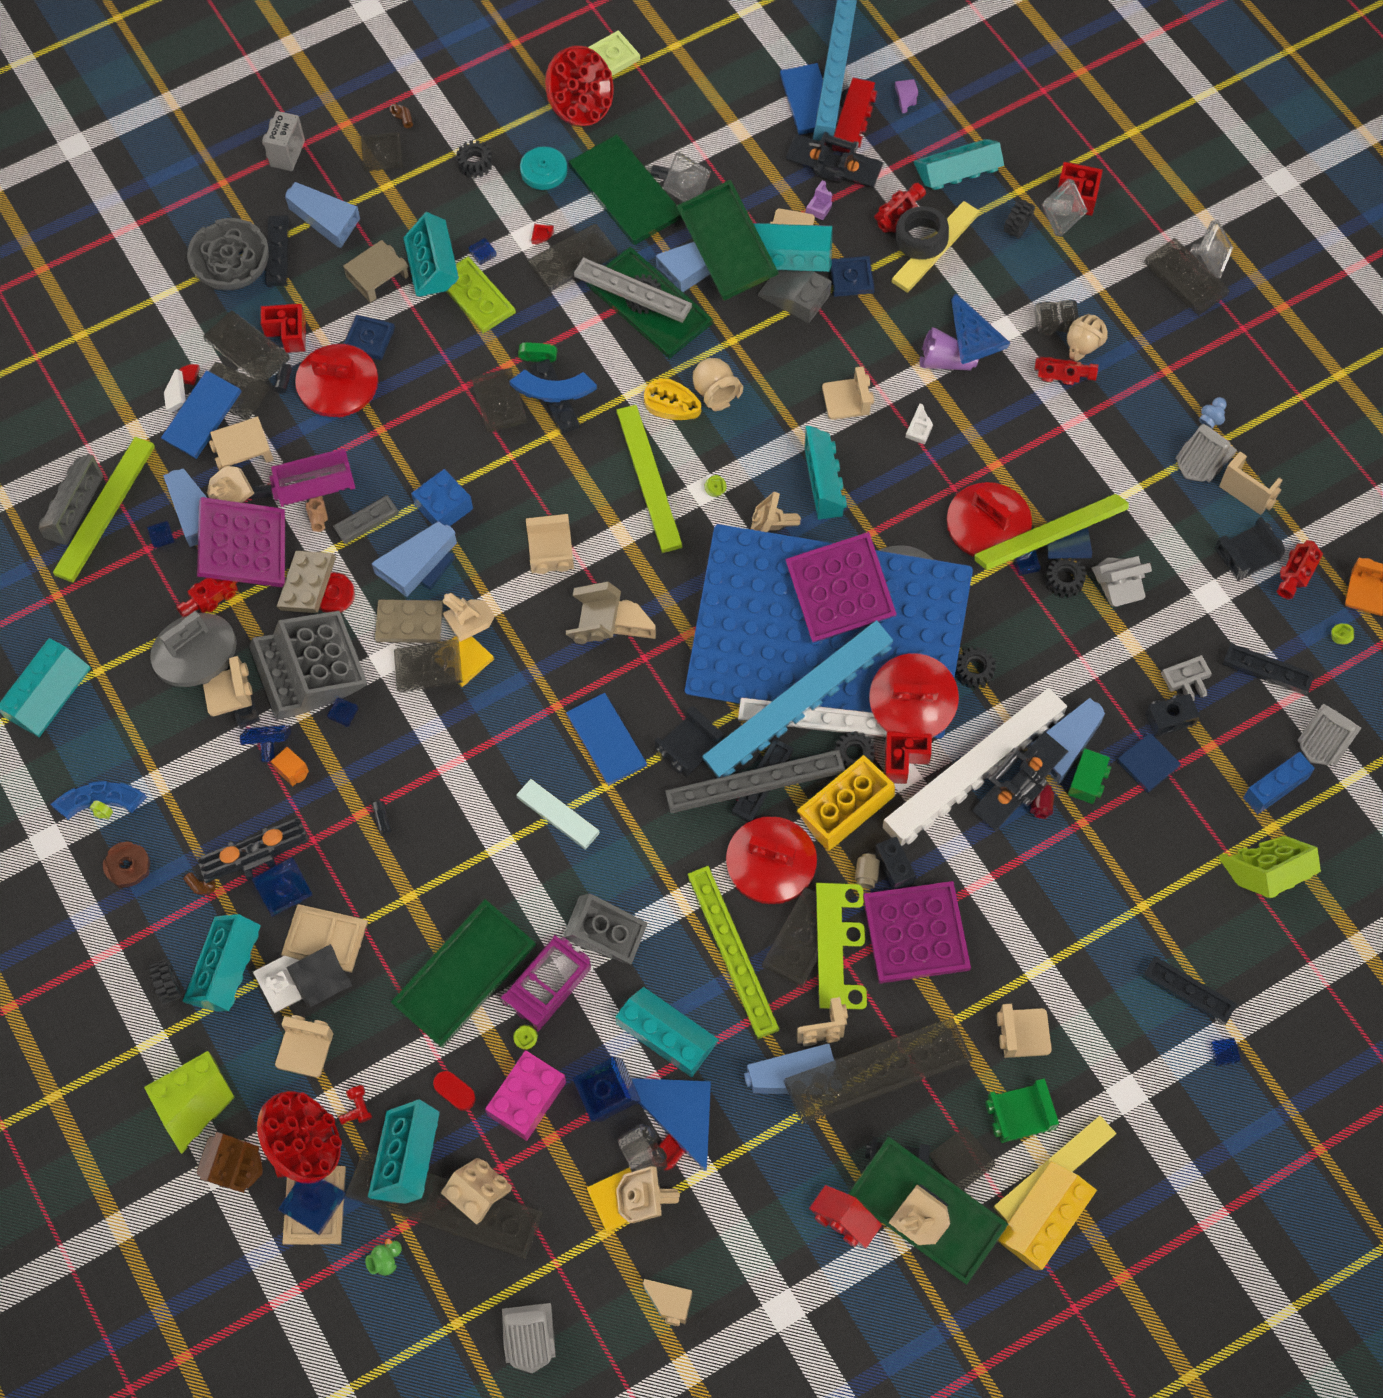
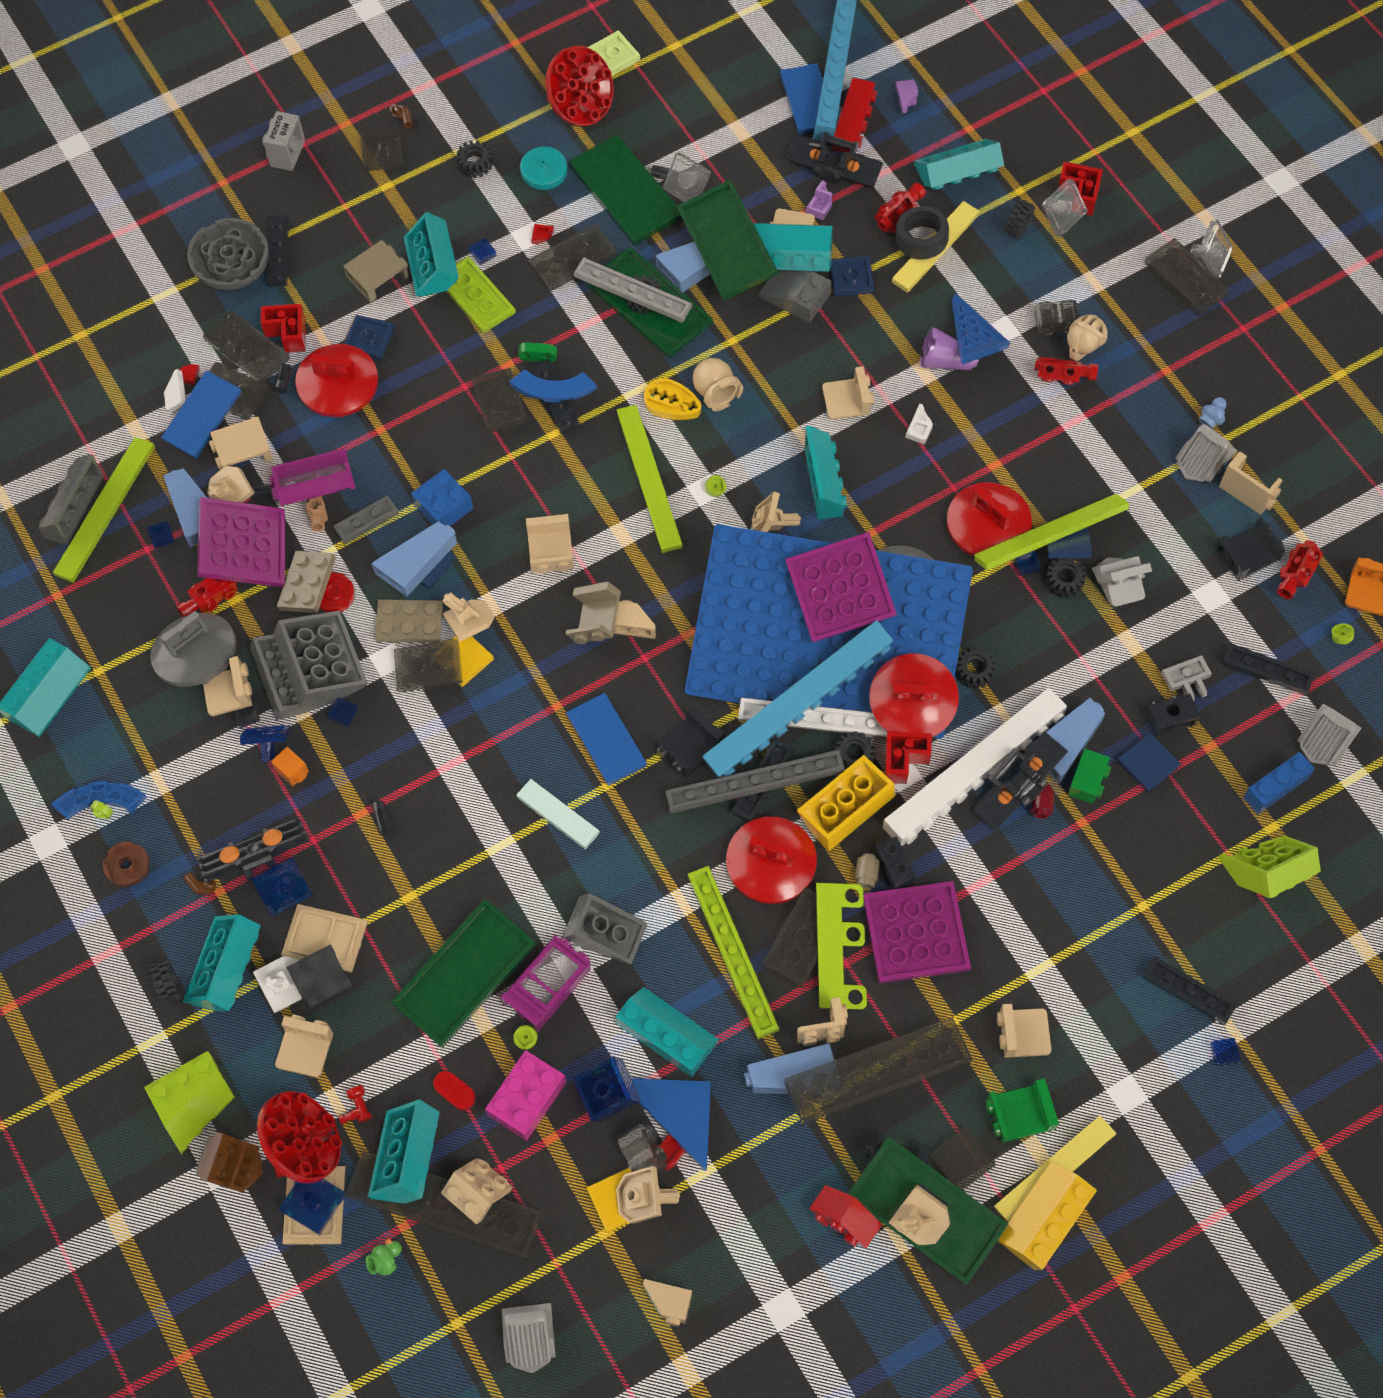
(323, 212): medium blue slope -> none

